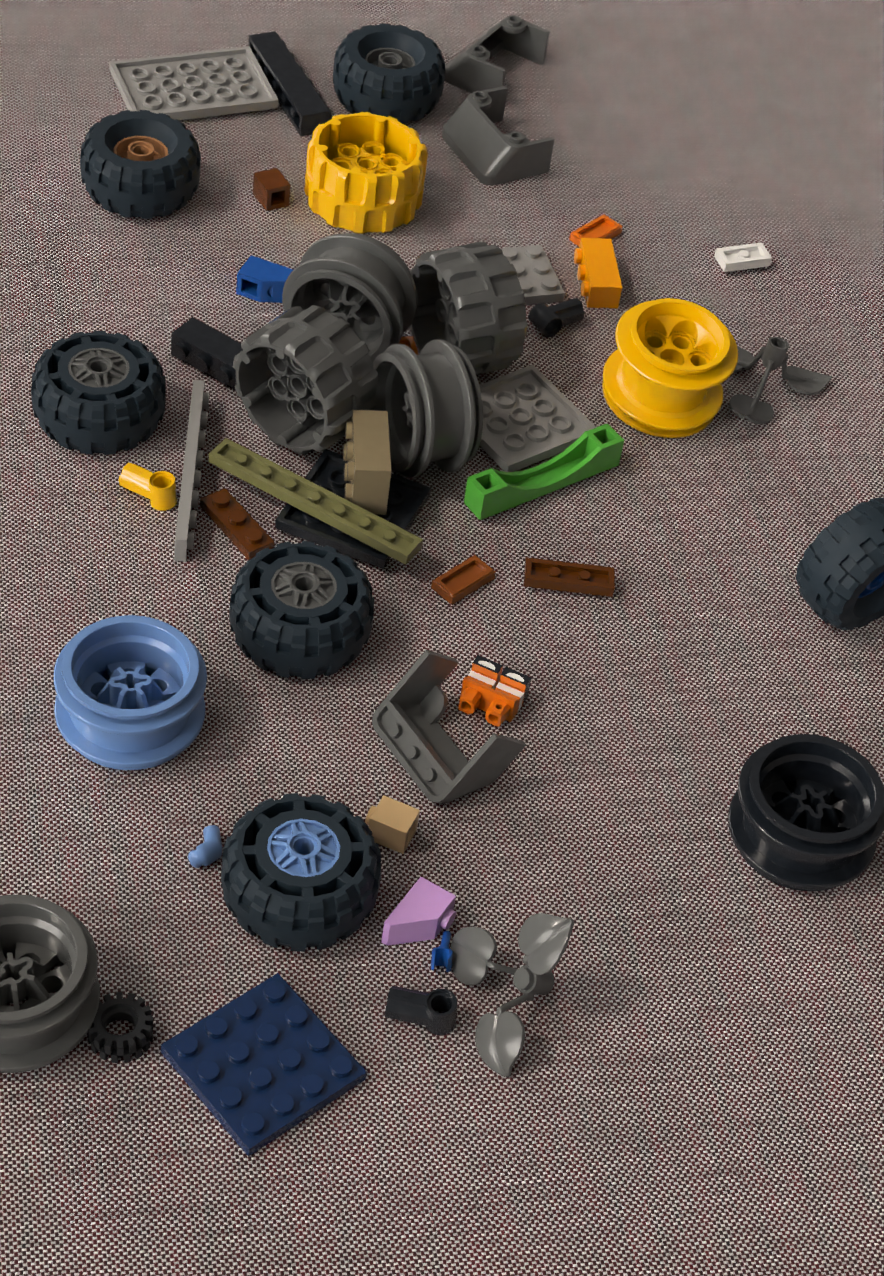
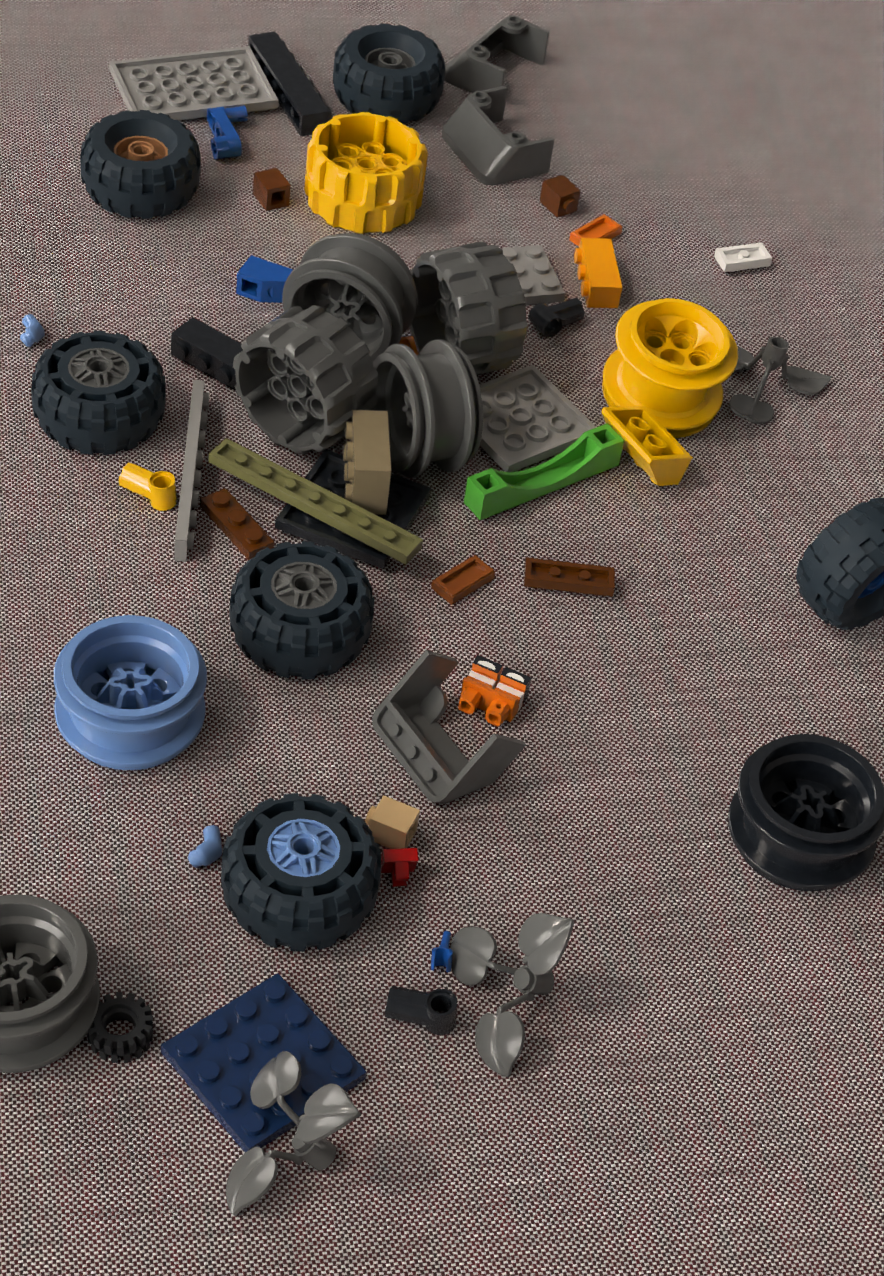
(34, 330): none -> medium blue arm
(225, 140): none -> blue beam
(323, 1115): none -> dark grey plant
(399, 864): none -> red tile
(420, 914): lavender slope -> none
(560, 196): none -> reddish brown brick
(649, 443): none -> yellow slope

